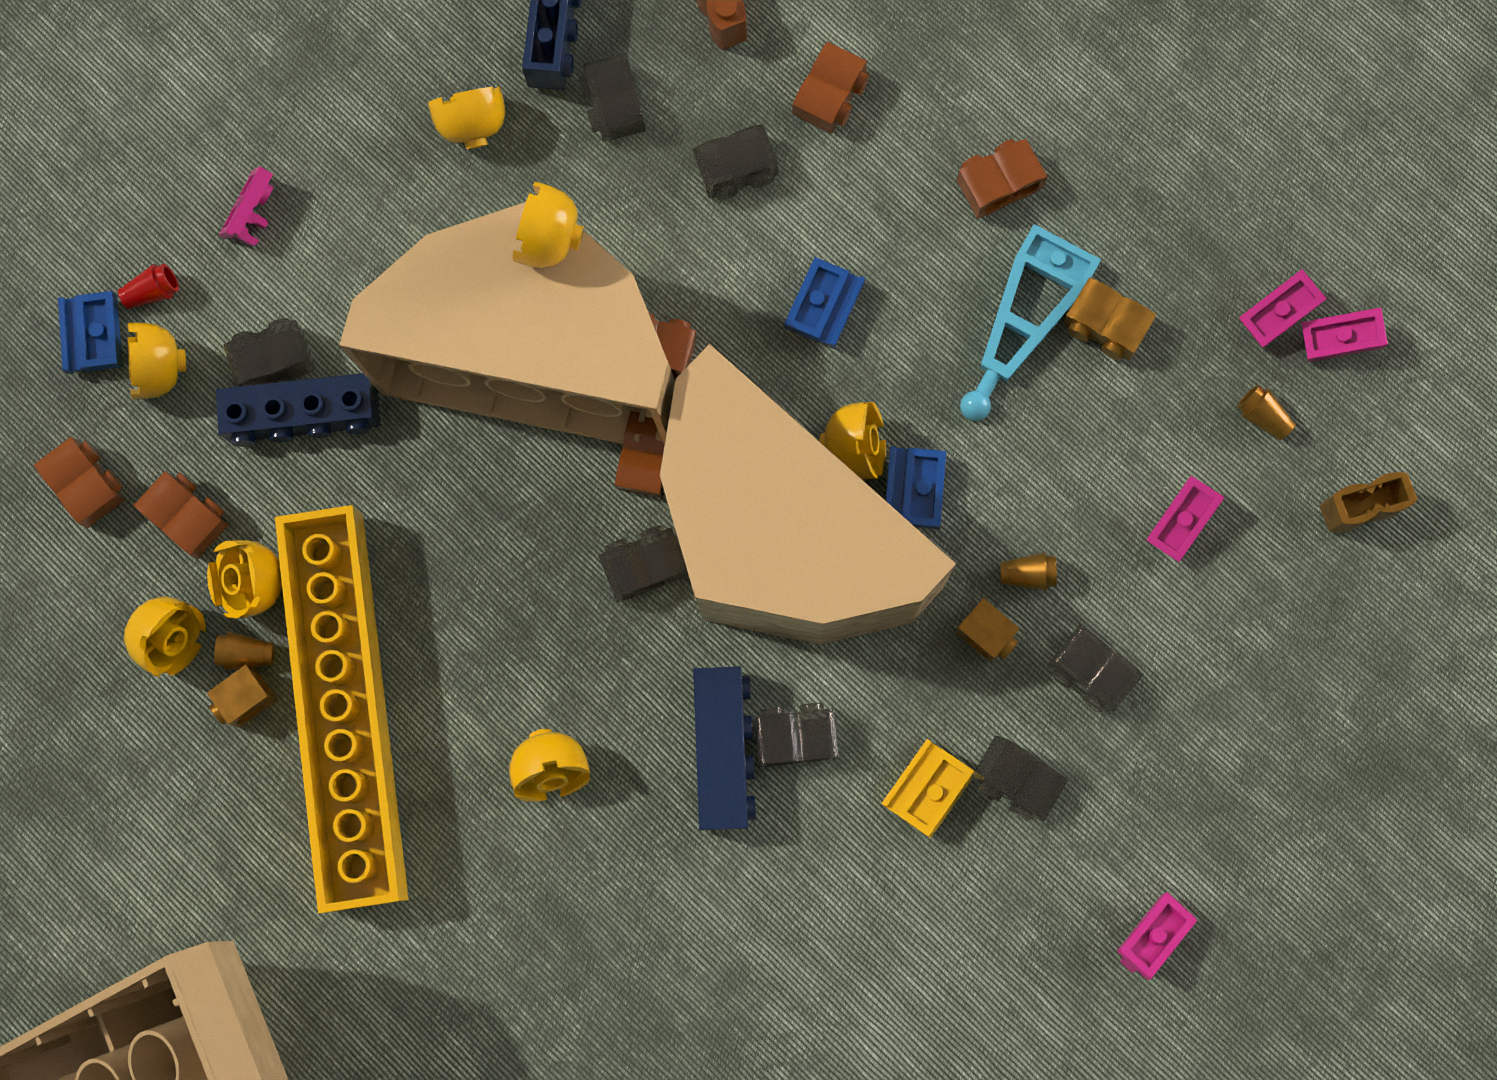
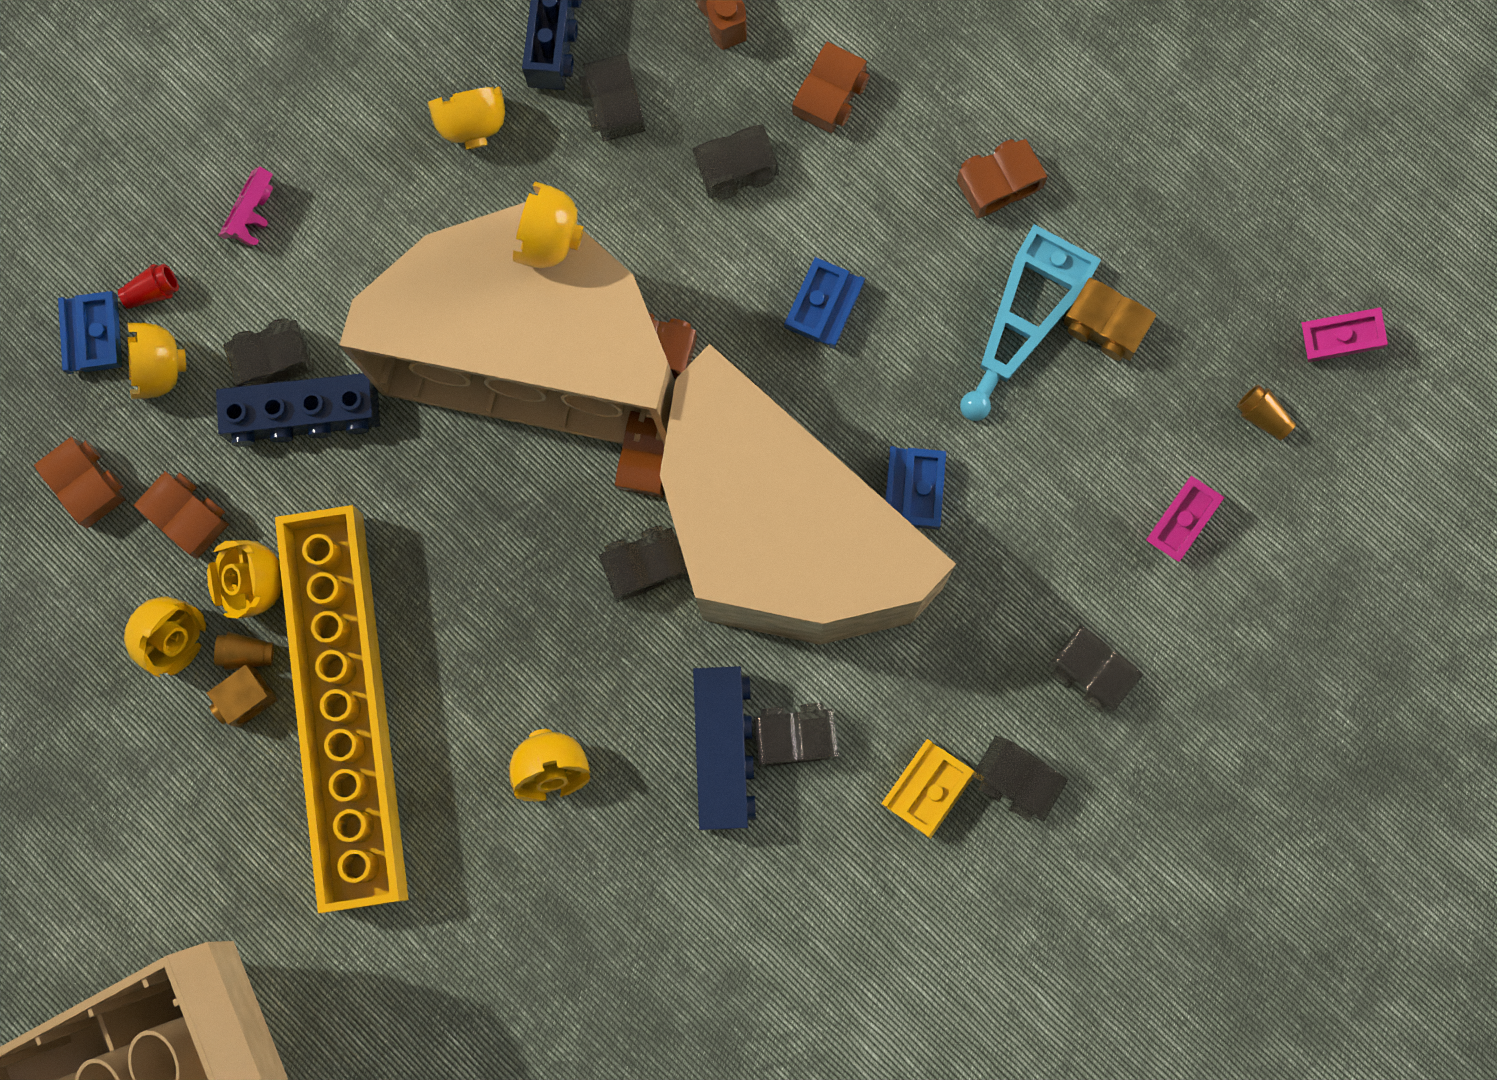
(855, 439): yellow cylinder -> none
(988, 631): pearl gold brick -> none
(1030, 572): pearl gold cone -> none
(1156, 936): dark pink plate -> none
(1282, 308): dark pink plate -> none
(1368, 502): pearl gold brick -> none

